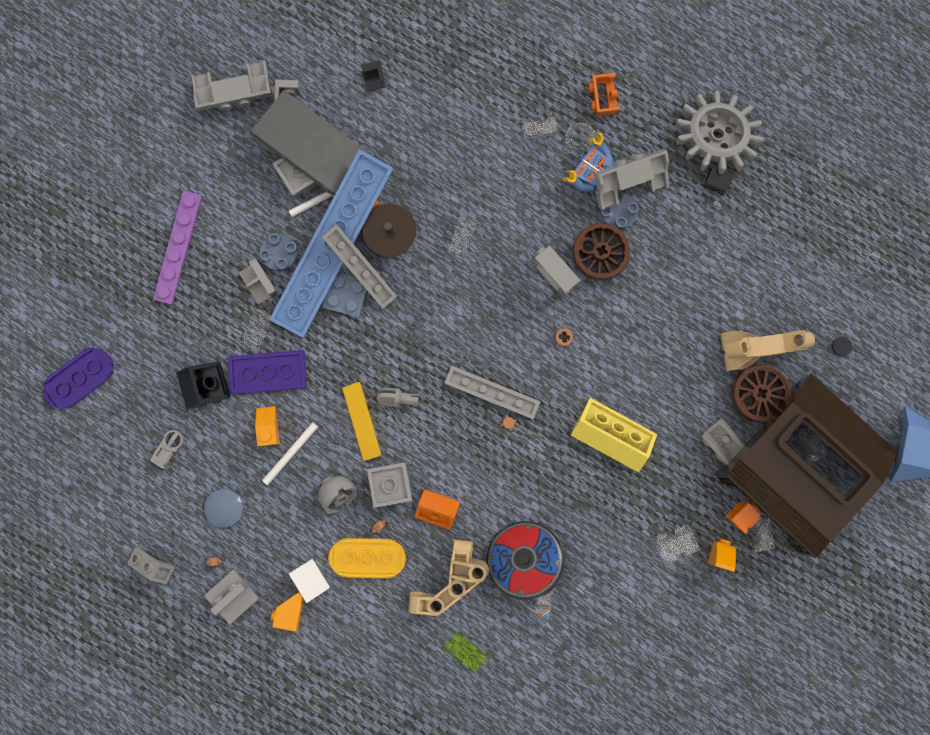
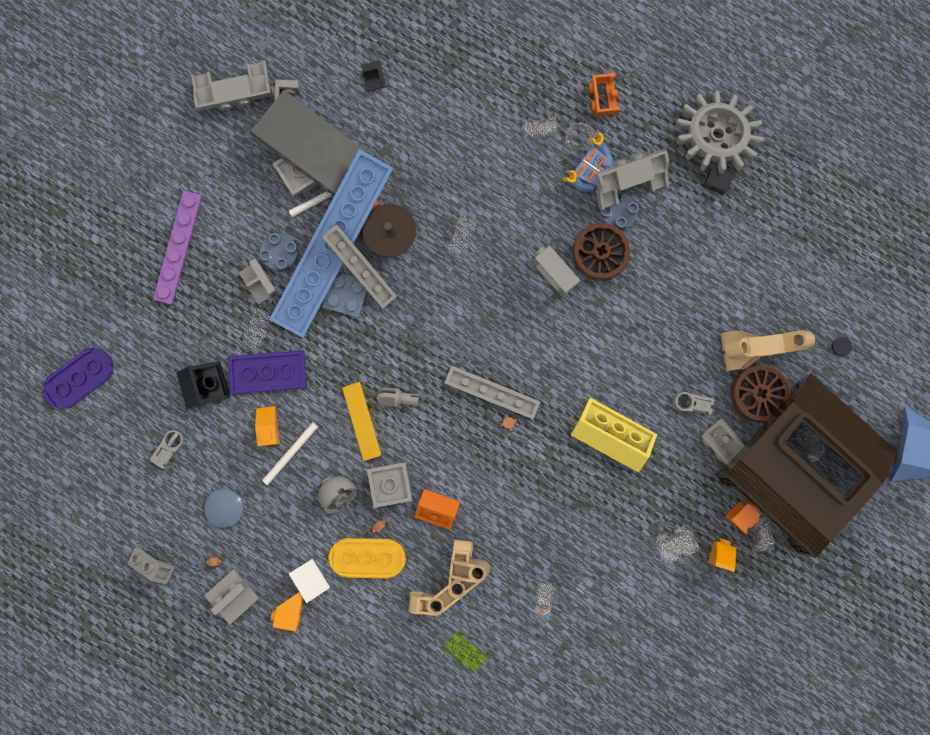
(525, 560): dish -> none
(568, 333): nougat bush -> none
(695, 404): none -> light grey piece

